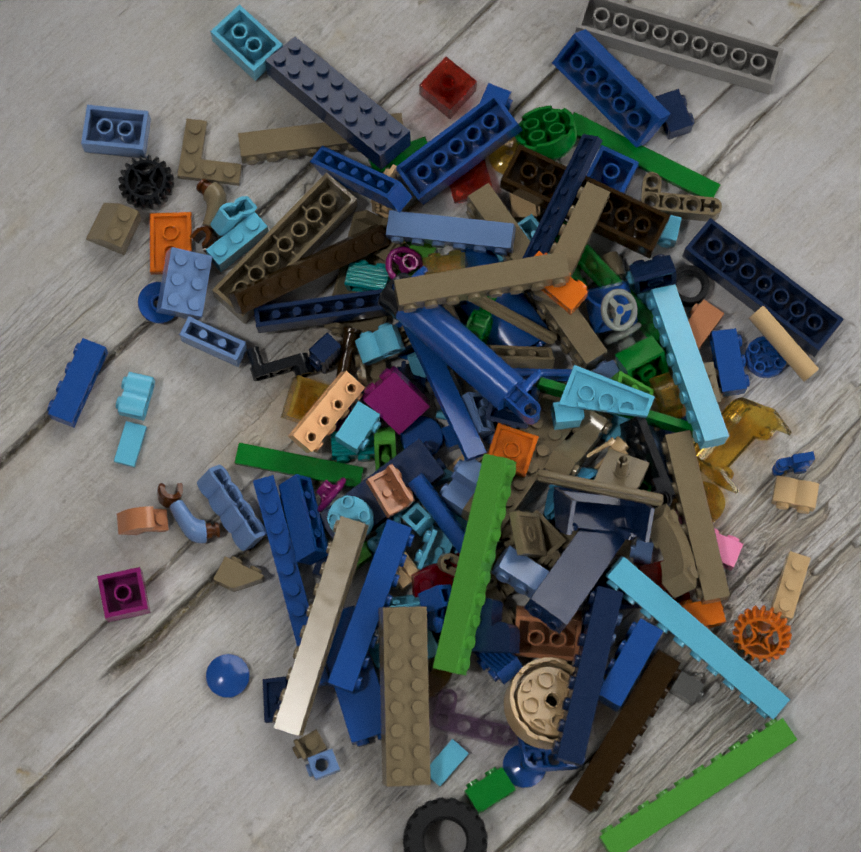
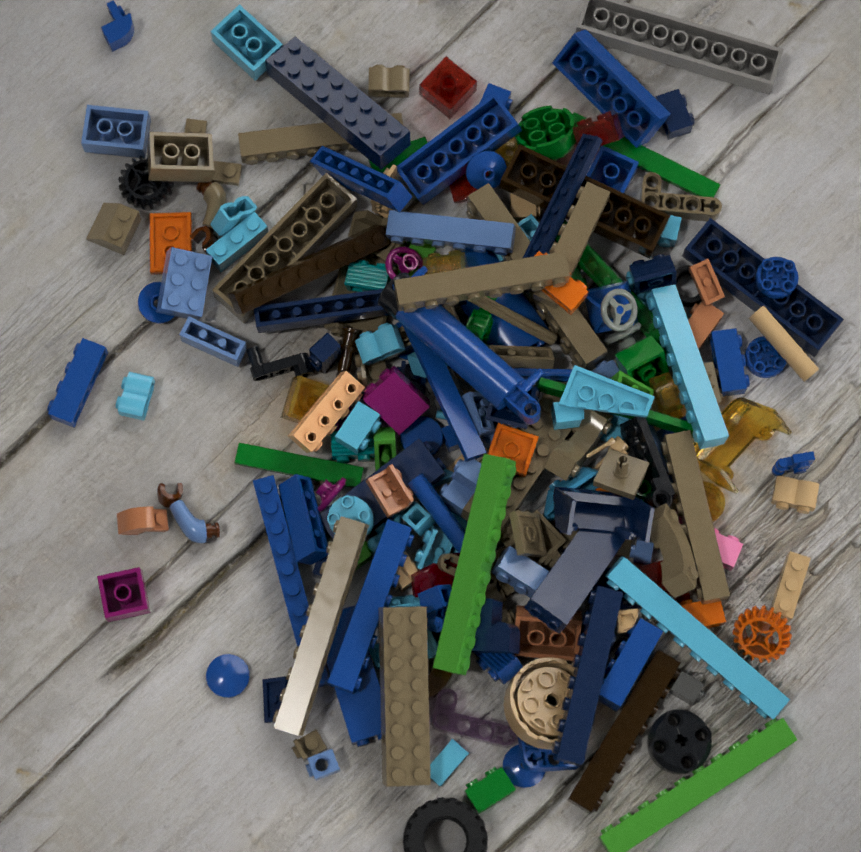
(120, 30): none -> blue brick
(130, 444): medium azure tile -> none
(180, 157): none -> dark tan brick
(231, 507): medium blue brick -> none
(236, 576): dark tan slope -> none
(388, 81): none -> dark tan brick
(482, 163): none -> blue dish
(600, 488): dark tan axle -> none
(605, 127): none -> clear red brick
(616, 263): dark tan brick -> none
(626, 620): none -> tan tile
(679, 742): none -> black piece
(706, 282): none -> nougat plate
(777, 277): none -> blue tile

